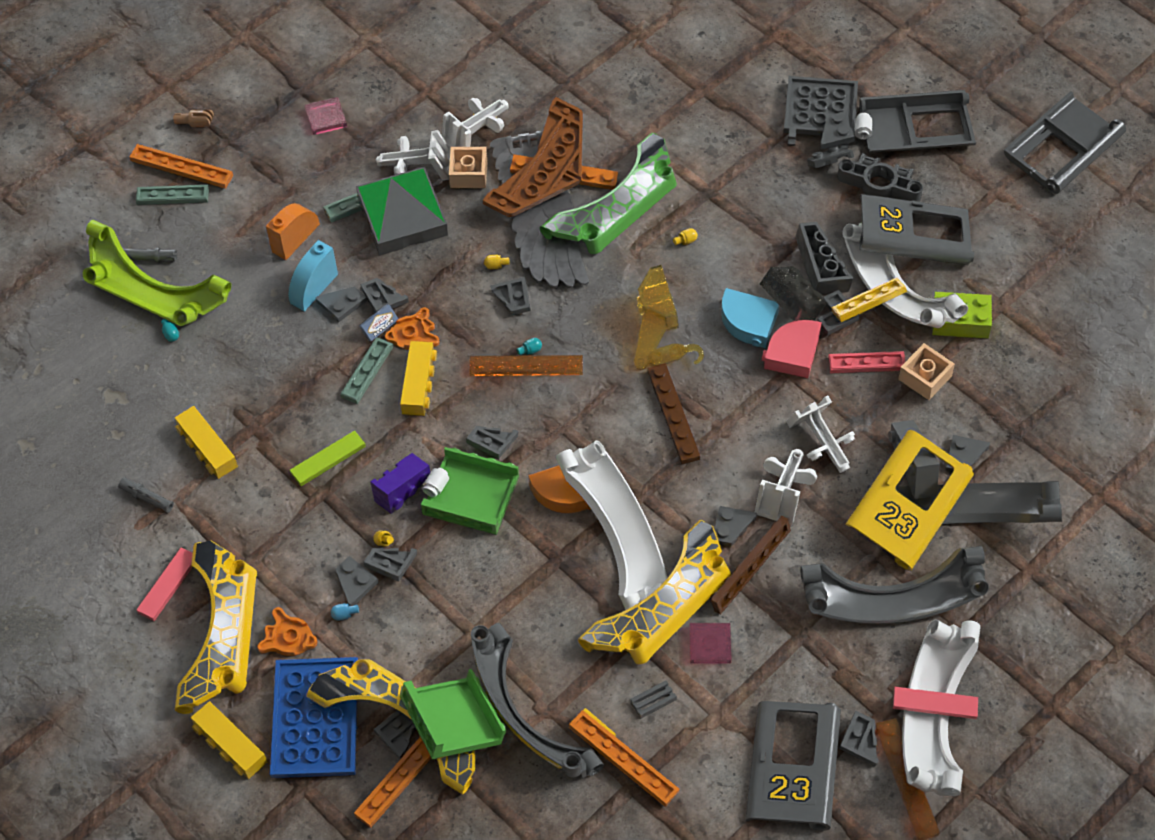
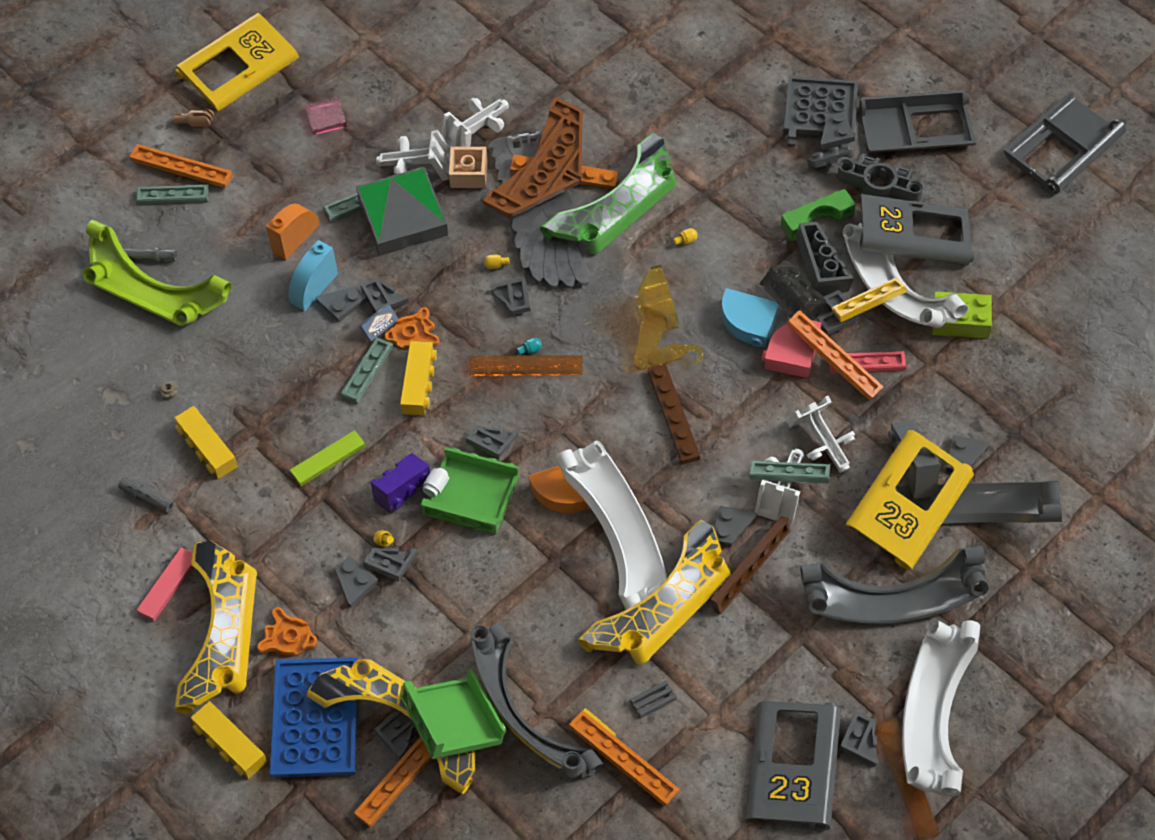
(169, 330): teal cylinder -> none
(171, 393): none -> dark tan plate
(256, 45): none -> yellow piece
(343, 611): dark azure cylinder -> none
(710, 643): clear pink tile -> none
(789, 472): none -> sand green tile
(834, 355): none -> orange plate
(837, 206): none -> bright green arch
(863, 126): white brick -> none
(926, 371): light nougat brick -> none
(935, 702): coral tile -> none

